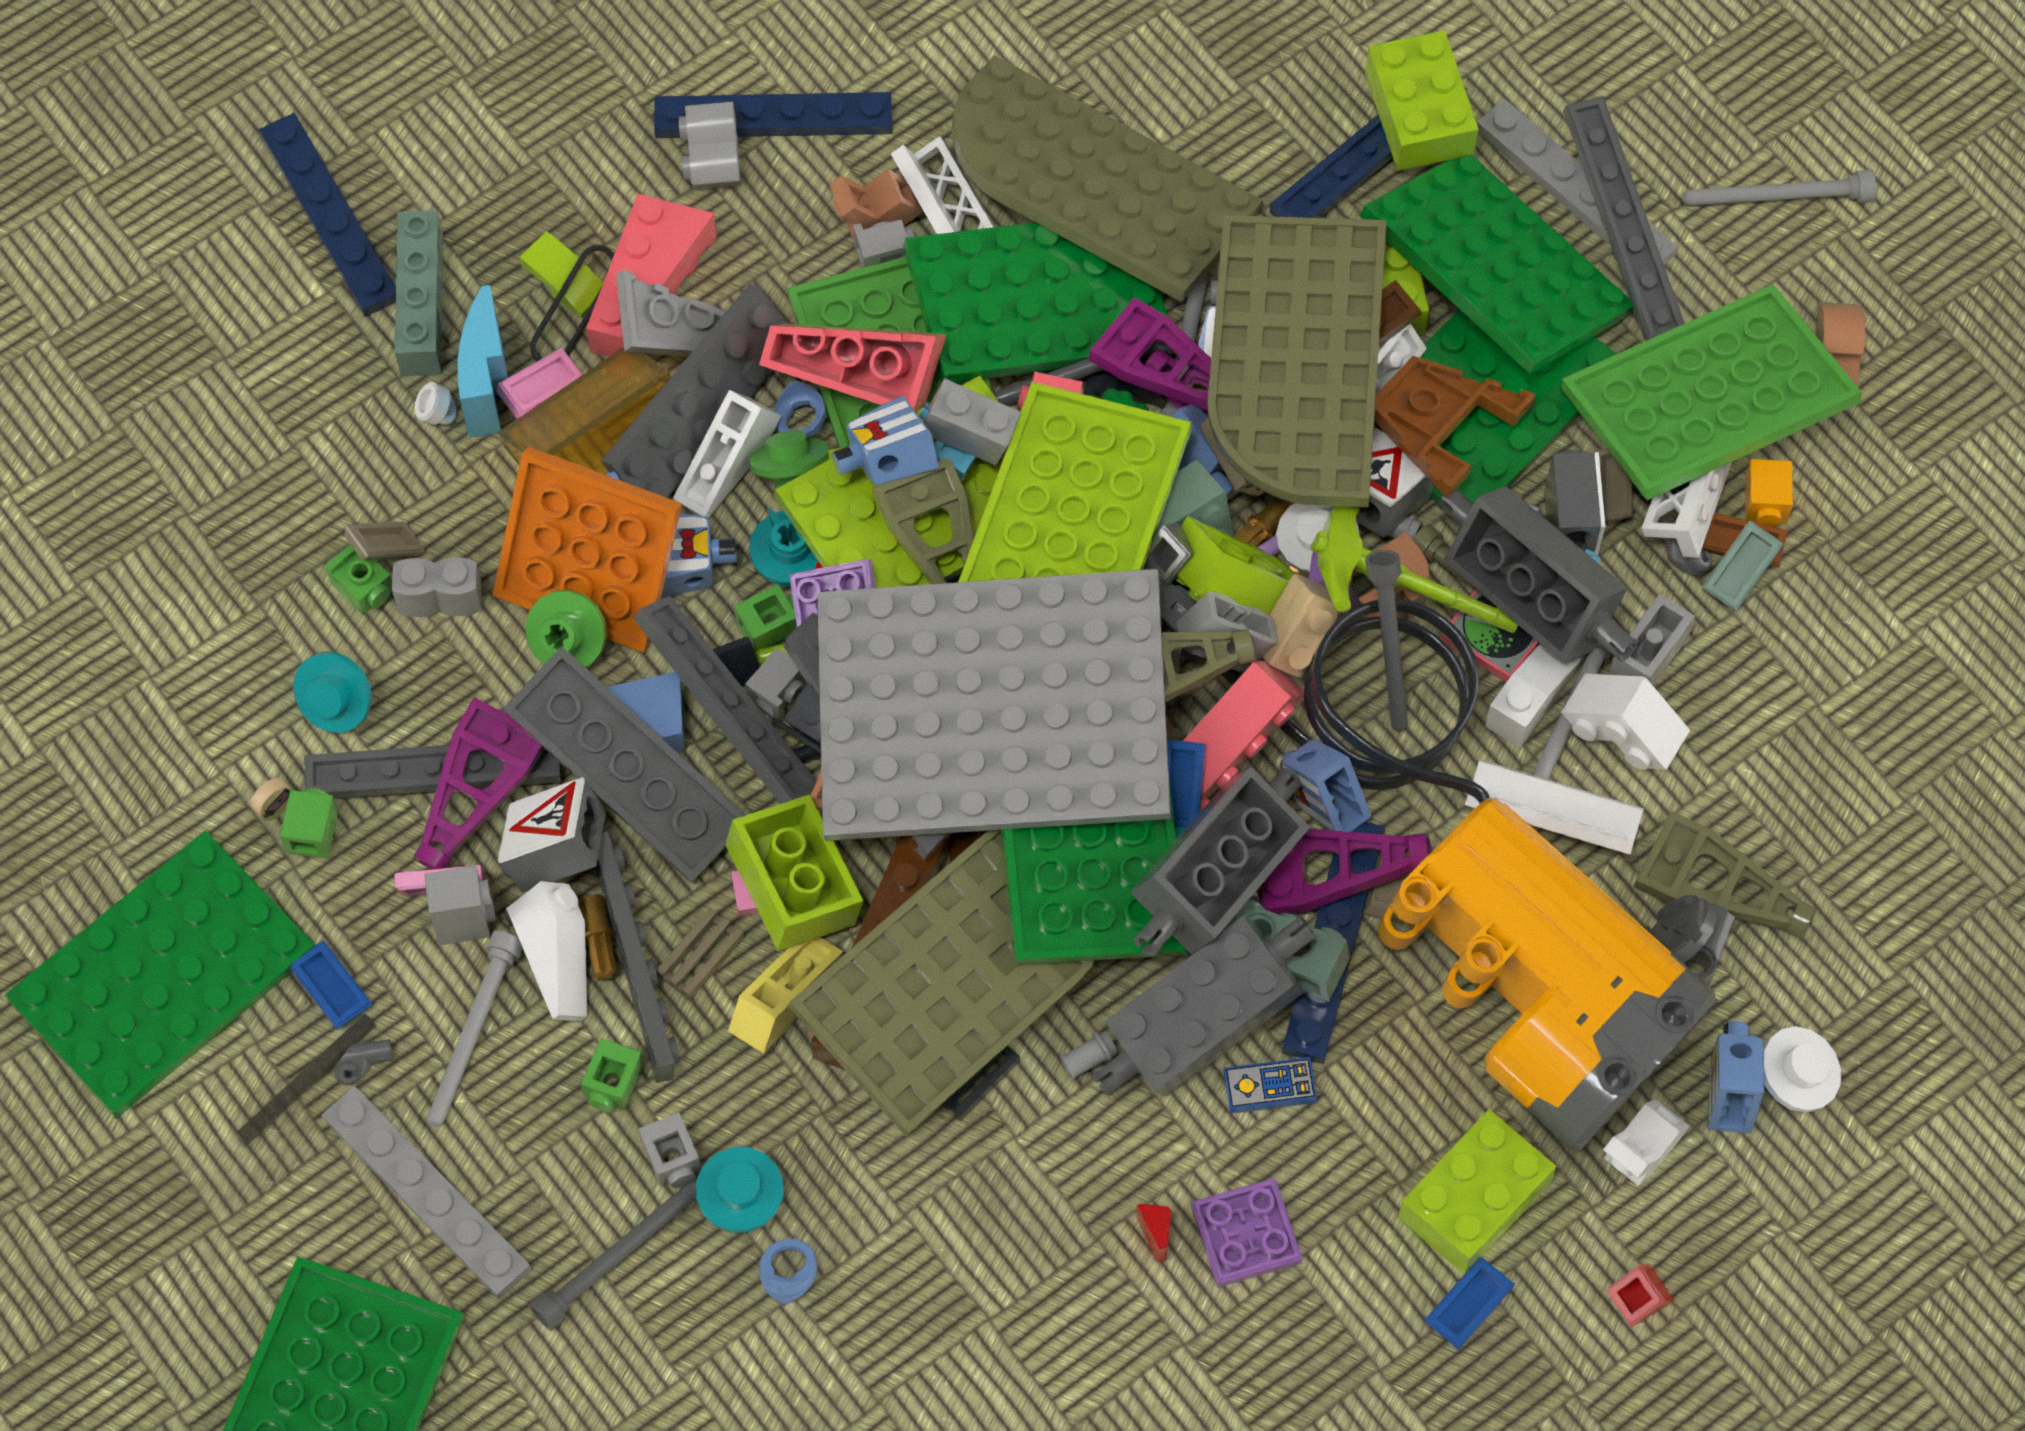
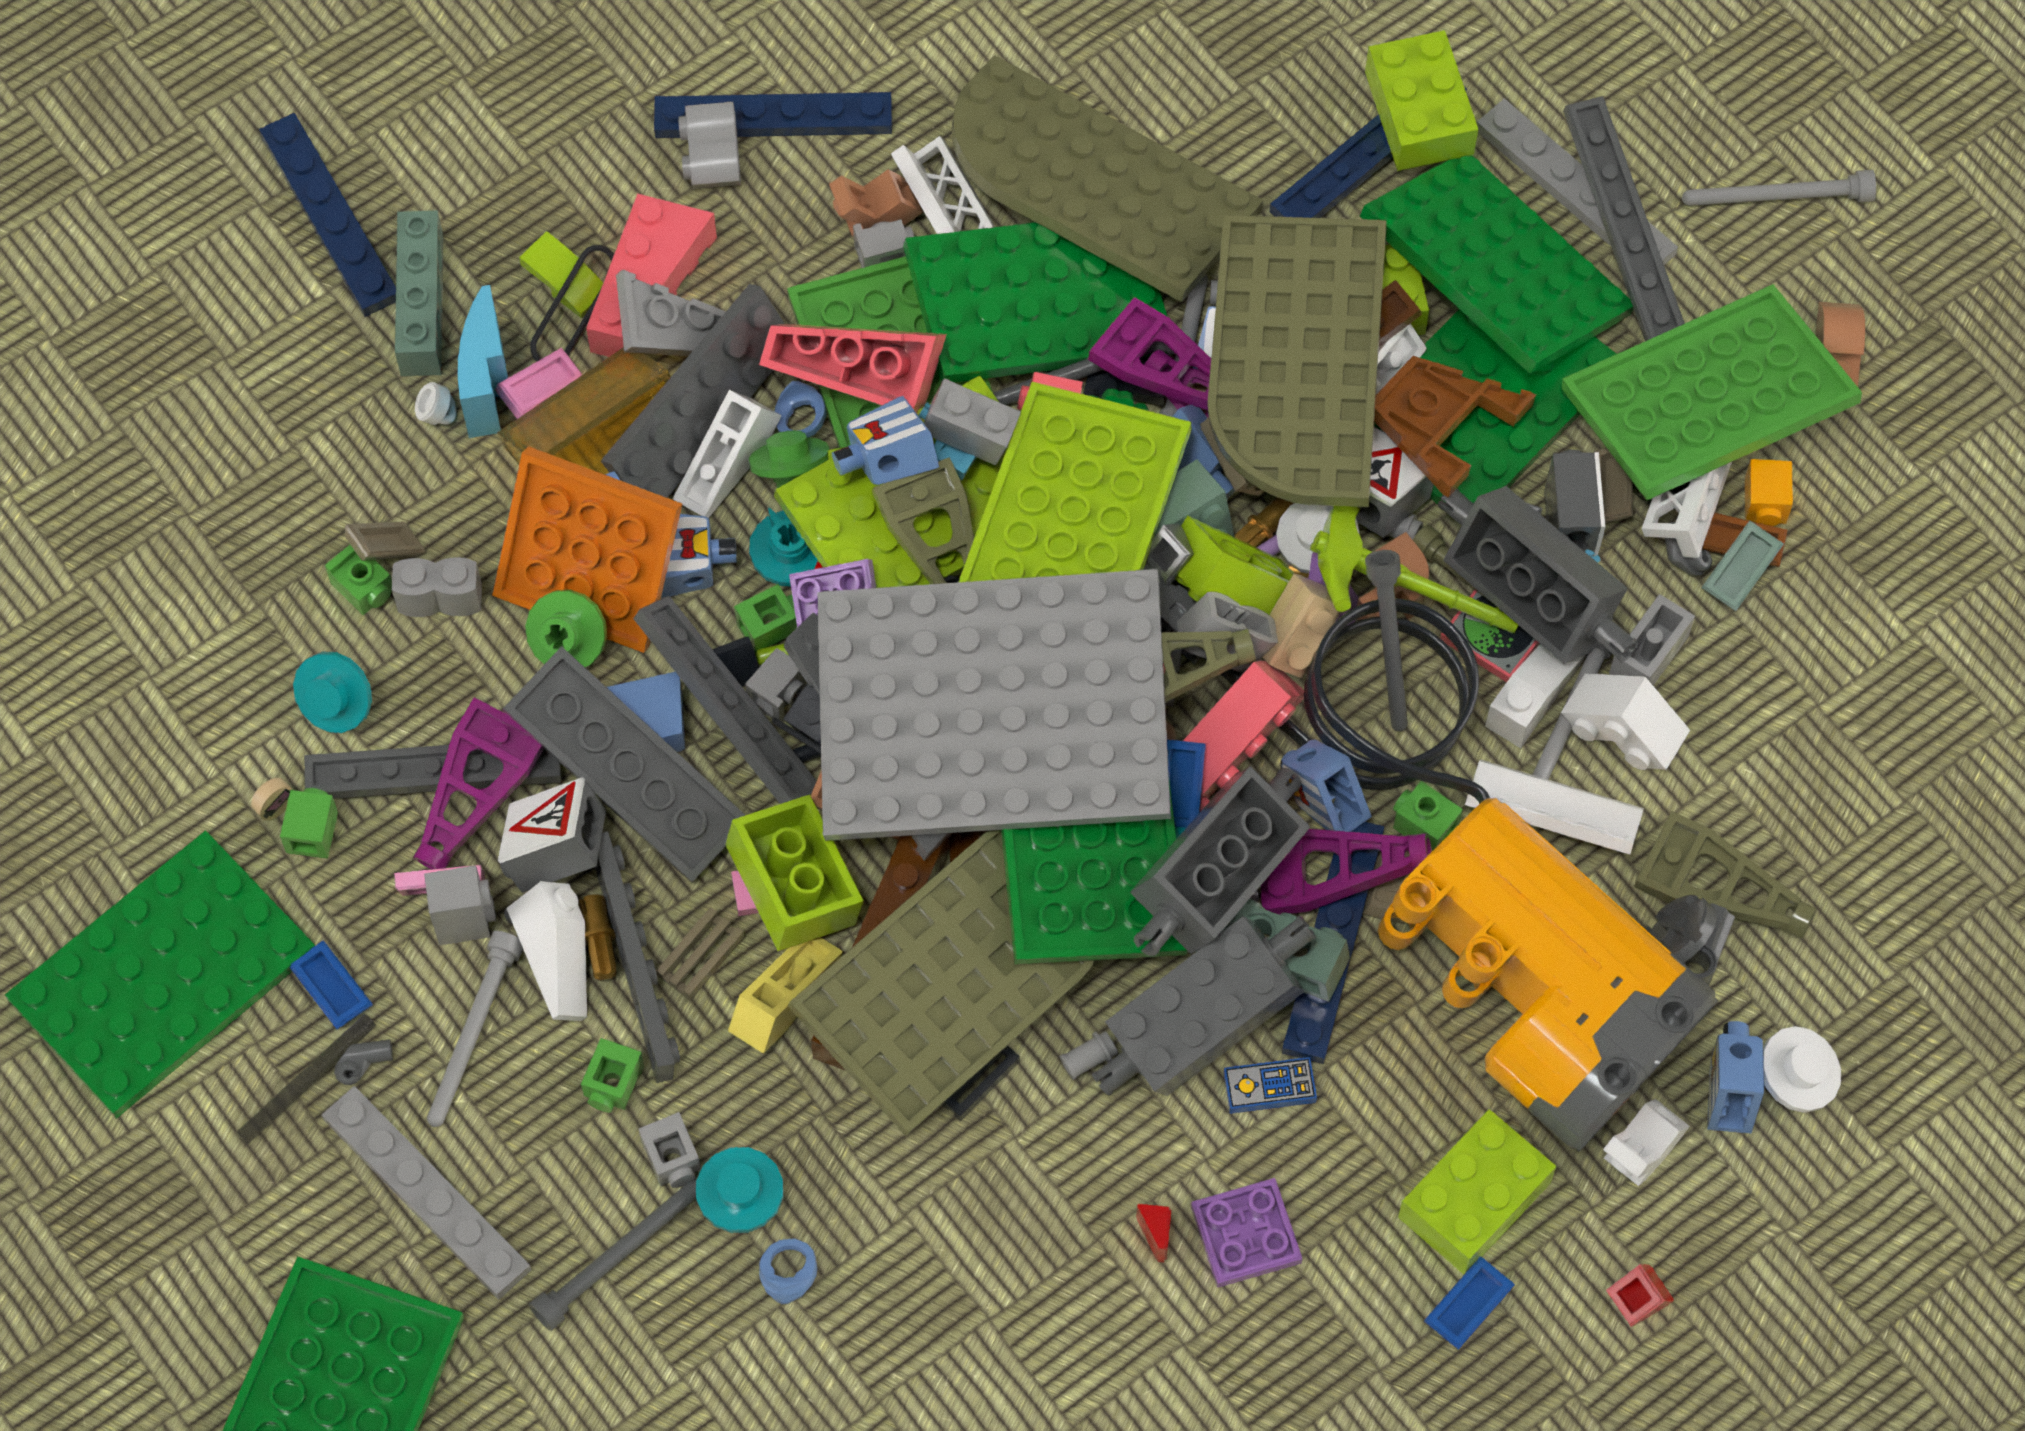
(1426, 812): none -> bright green brick

